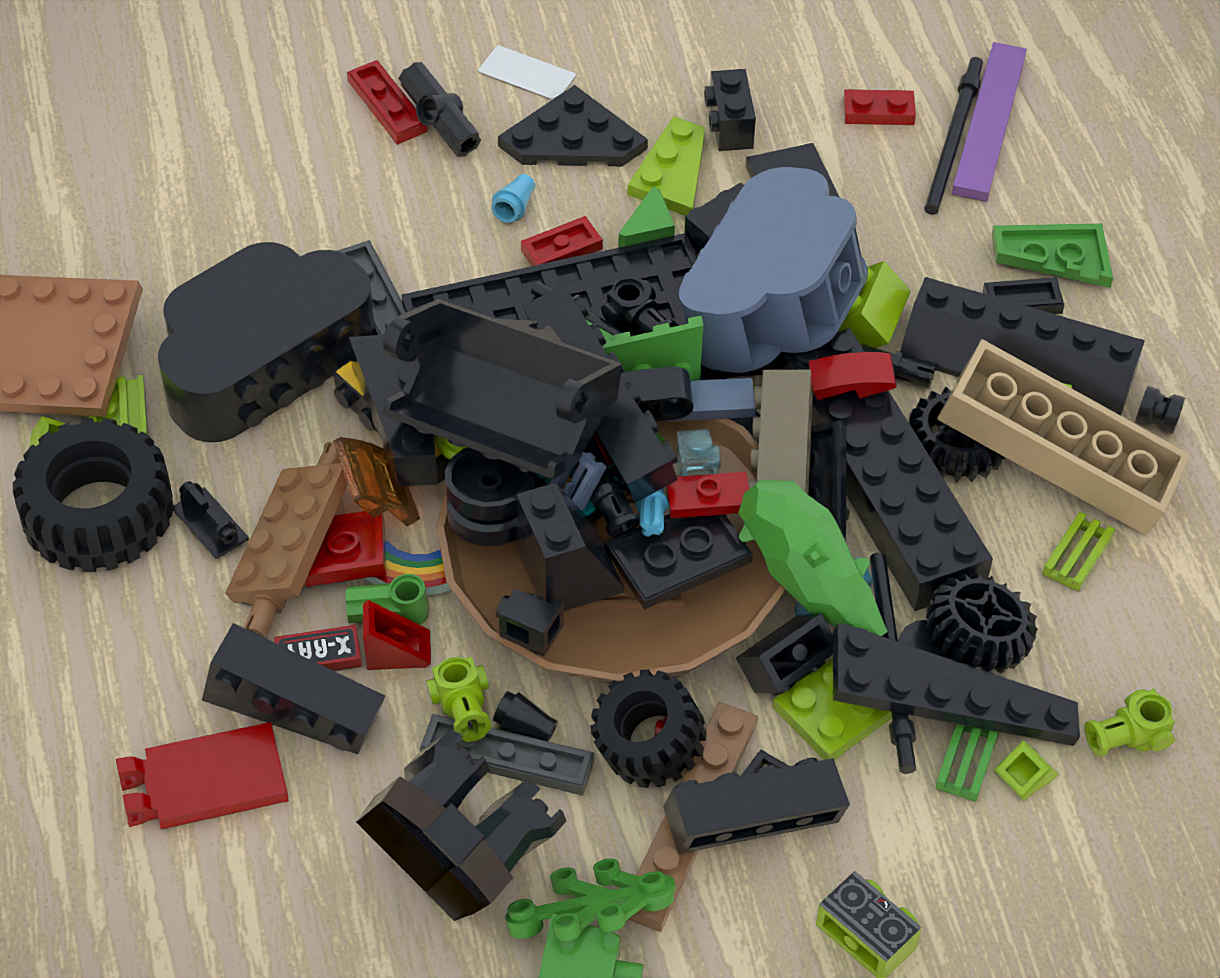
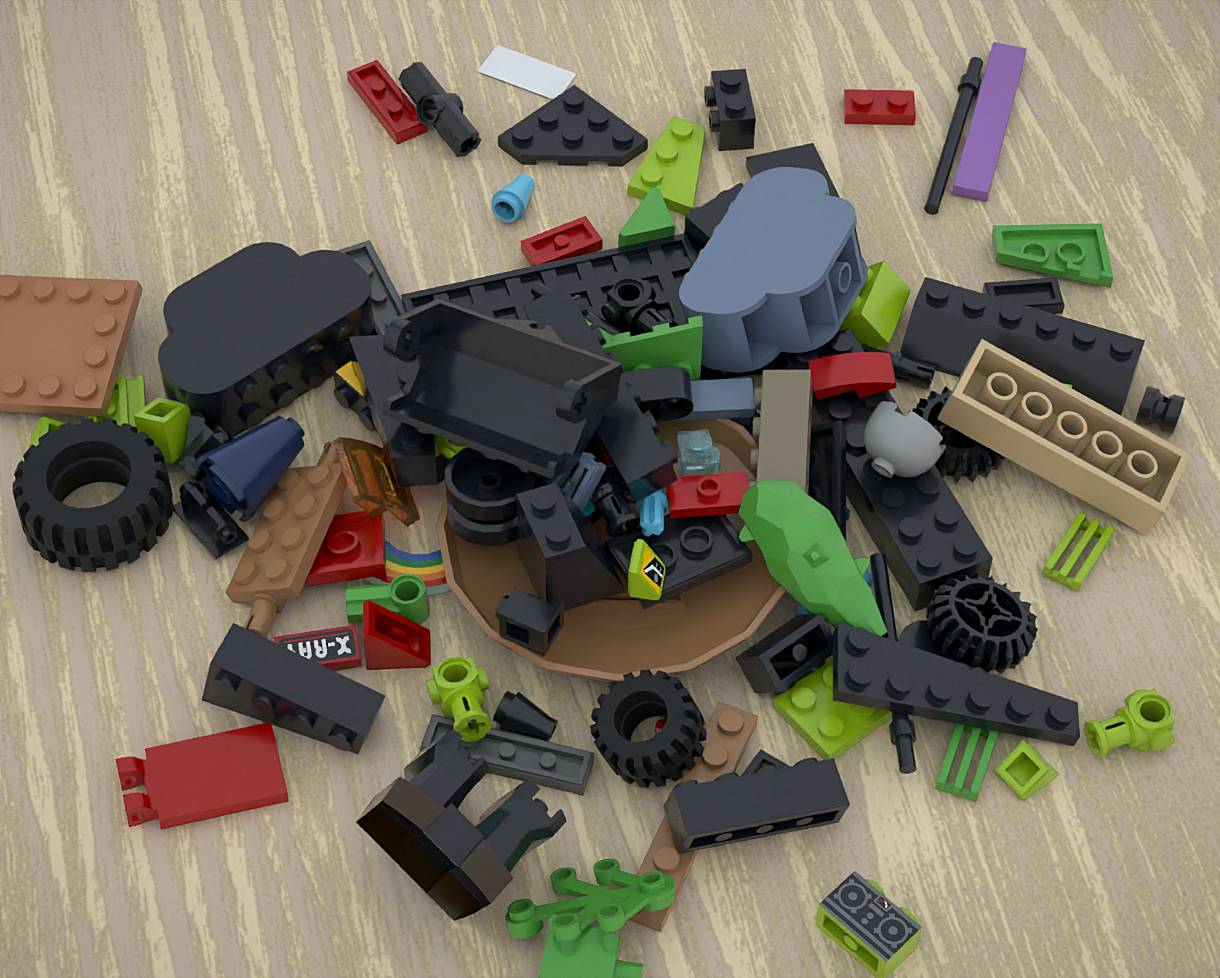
(167, 425): none -> lime brick
(200, 441): none -> black rock
(250, 465): none -> dark blue cone
(645, 573): none -> lime slope
(900, 442): none -> light grey cylinder

